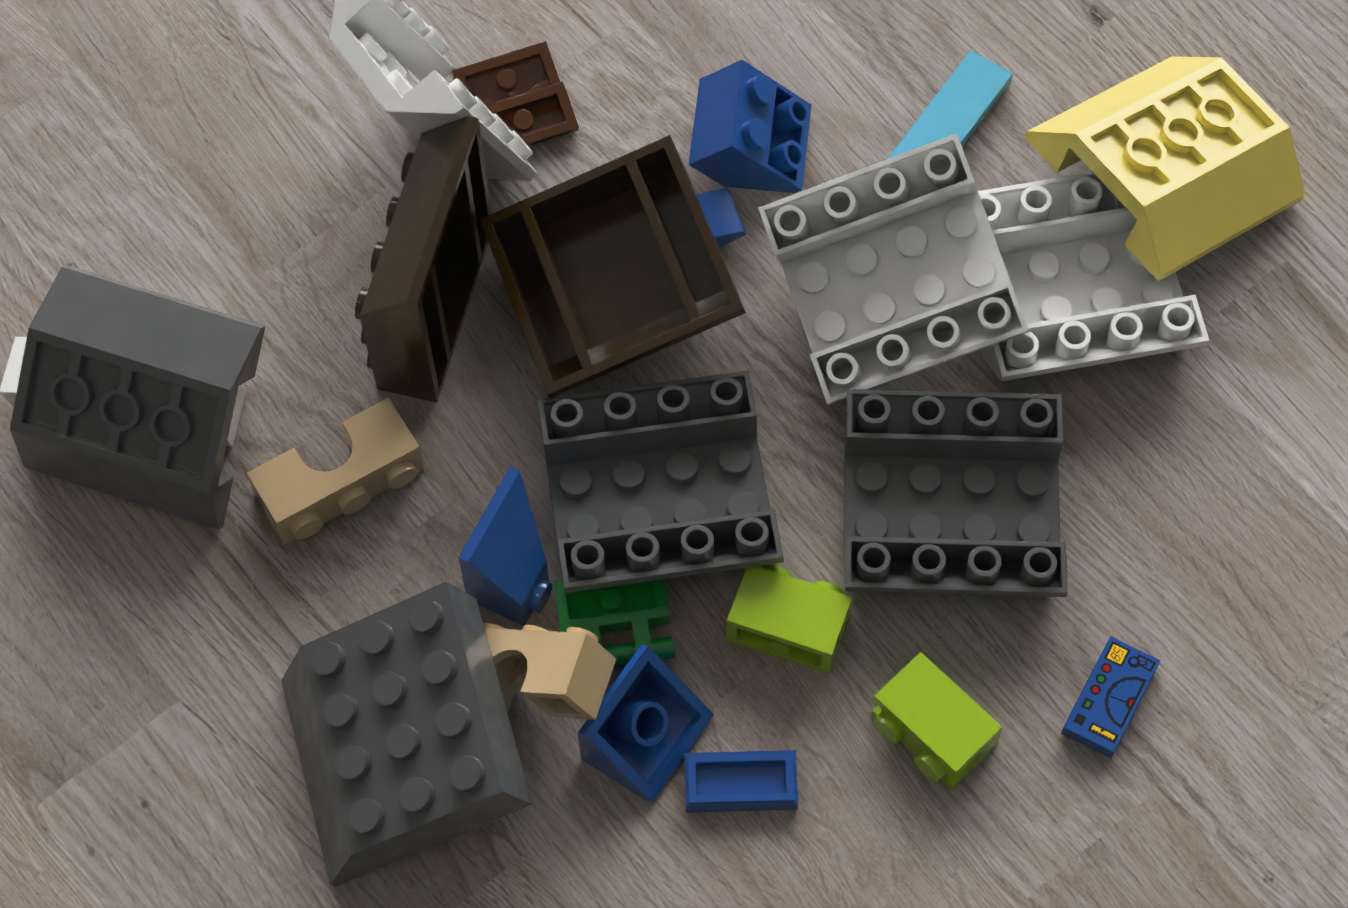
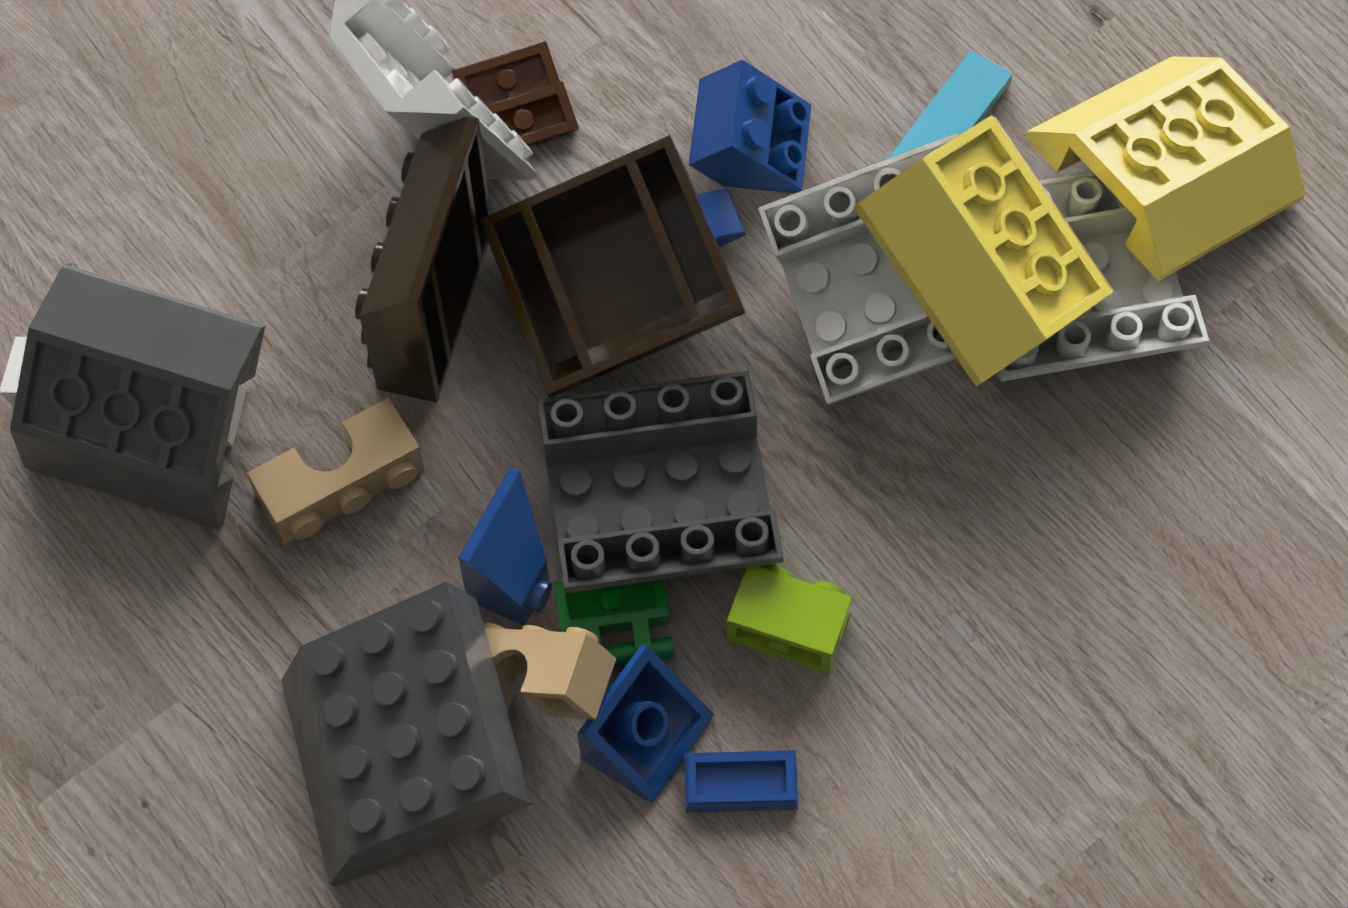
(935, 722): lime brick -> none
(953, 493): dark grey slope -> none
(983, 249): none -> light yellow slope
(1110, 697): blue tile -> none

